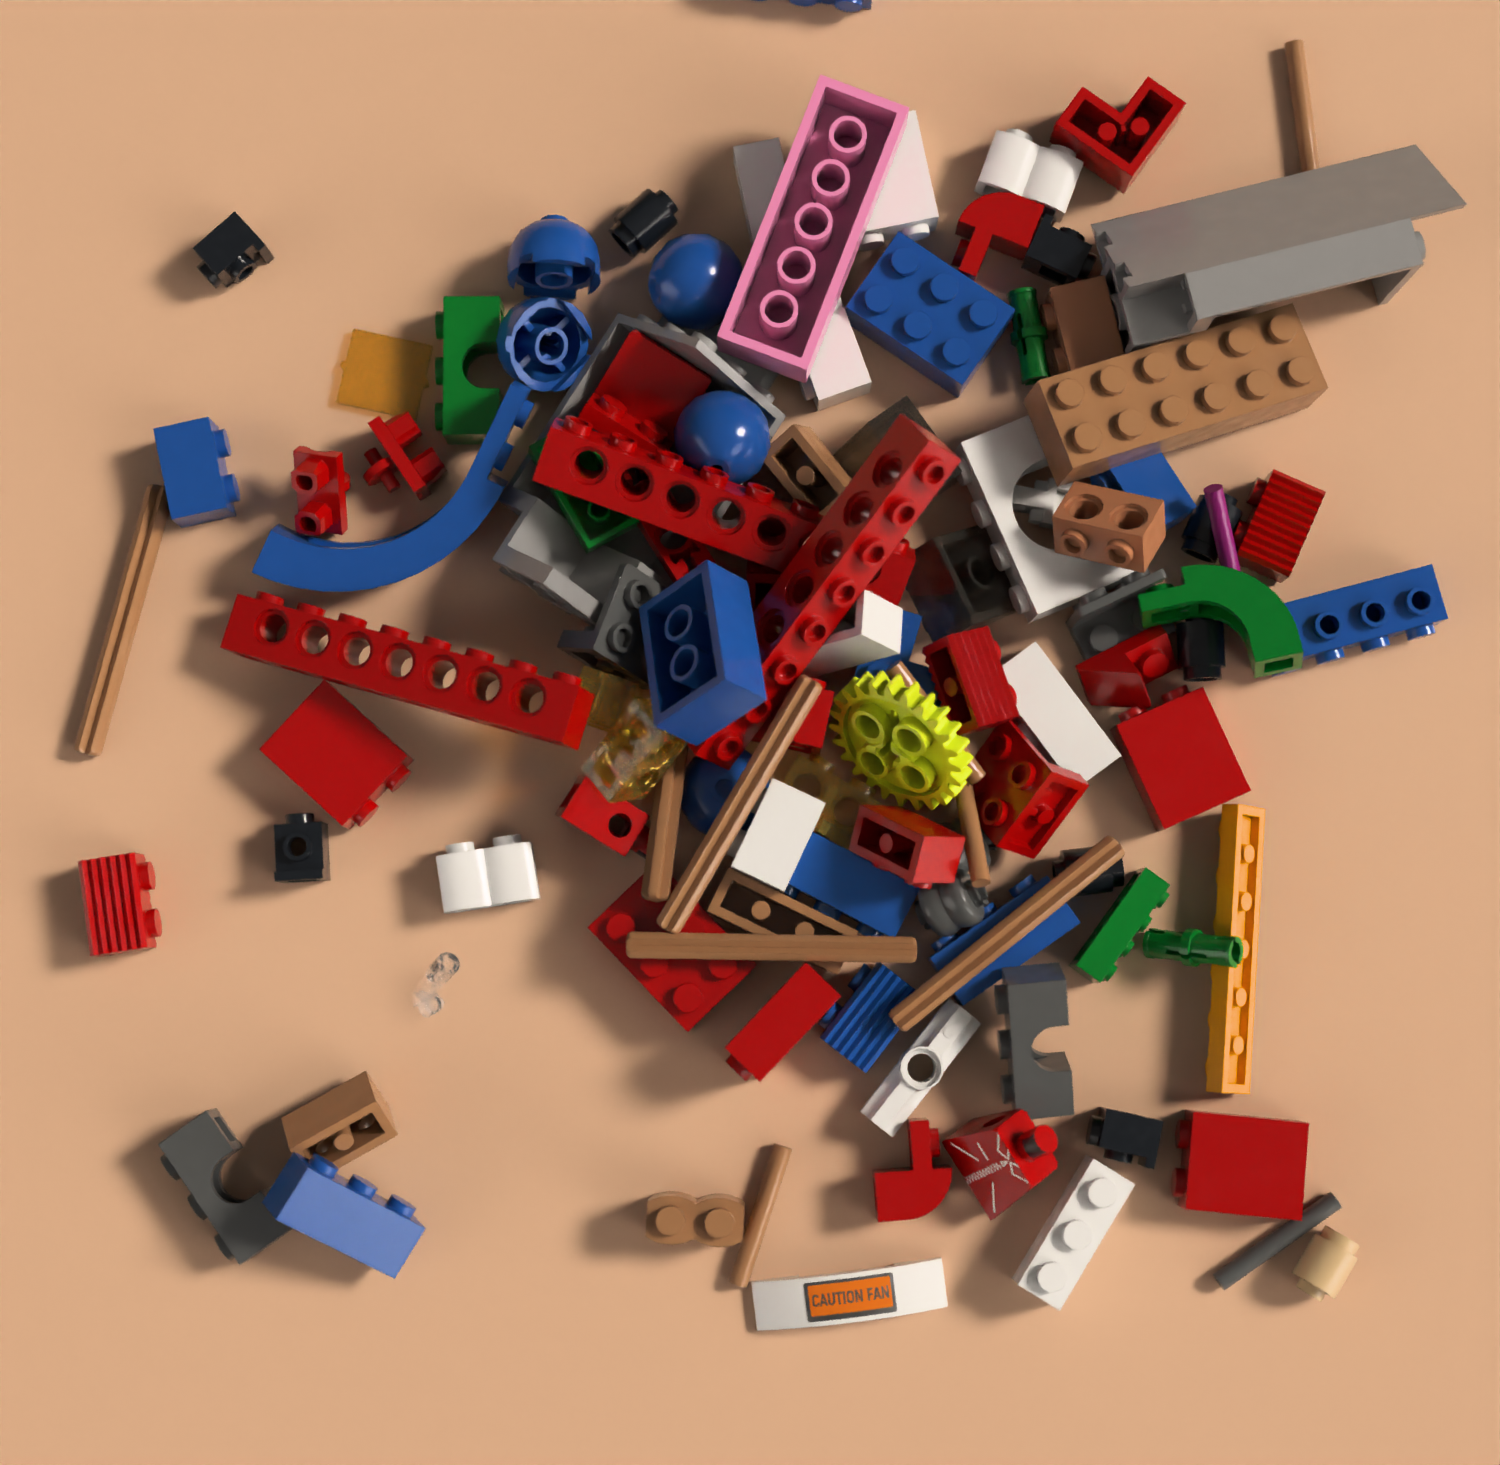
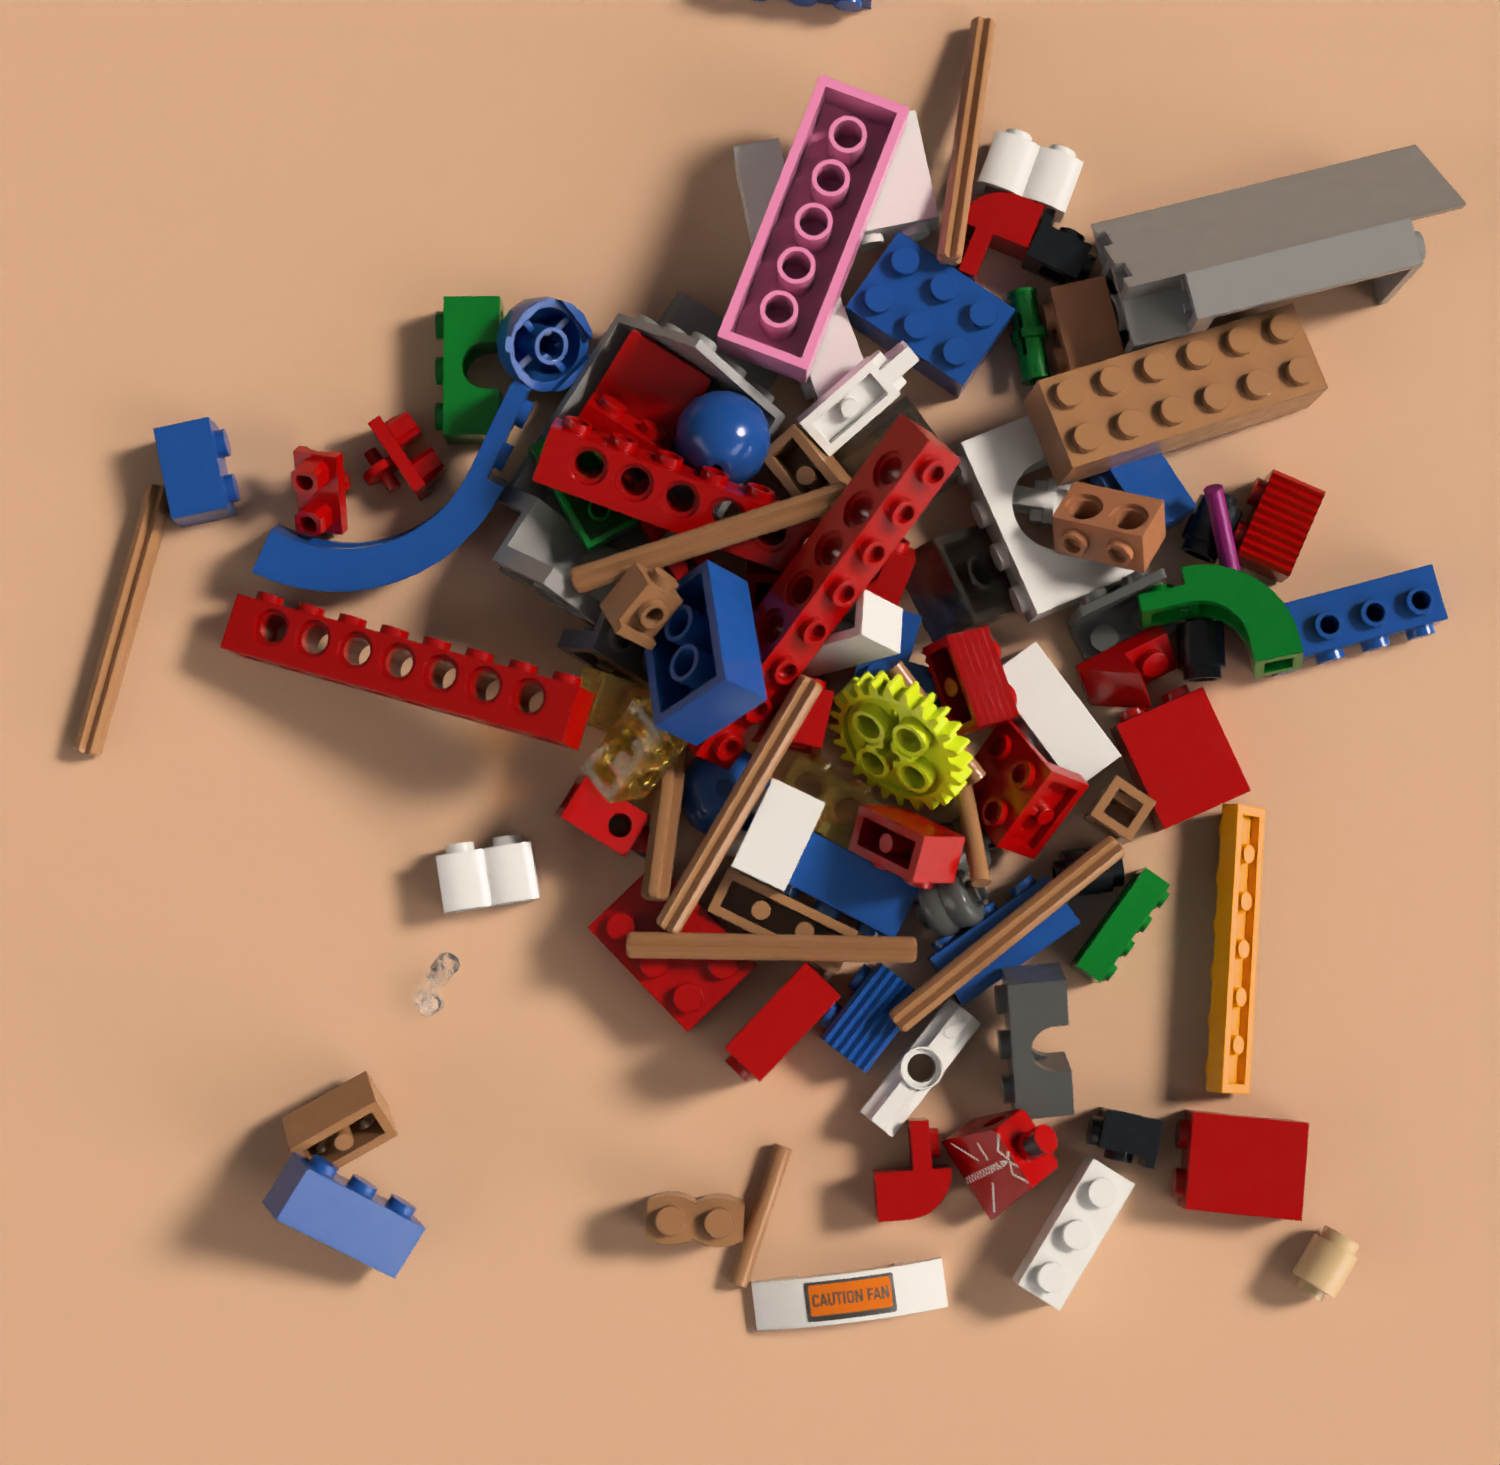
(119, 904): red brick -> none
(197, 1157): dark grey arch -> none
(230, 252): black brick -> none
(314, 862): black brick -> none
(338, 756): red brick -> none
(384, 374): clear yellow piece -> none
(554, 259): blue cylinder -> none
(641, 604): none -> medium nougat brick
(644, 222): black brick -> none
(694, 280): blue piece -> none
(708, 537): none -> medium nougat axle
(858, 397): none -> white hinge
(966, 141): none -> medium nougat axle
(1115, 142): red brick -> none
(1119, 810): none -> medium nougat brick
(1193, 947): green pin -> none
(1276, 1241): dark grey bar -> none
(1302, 105): medium nougat bar -> none

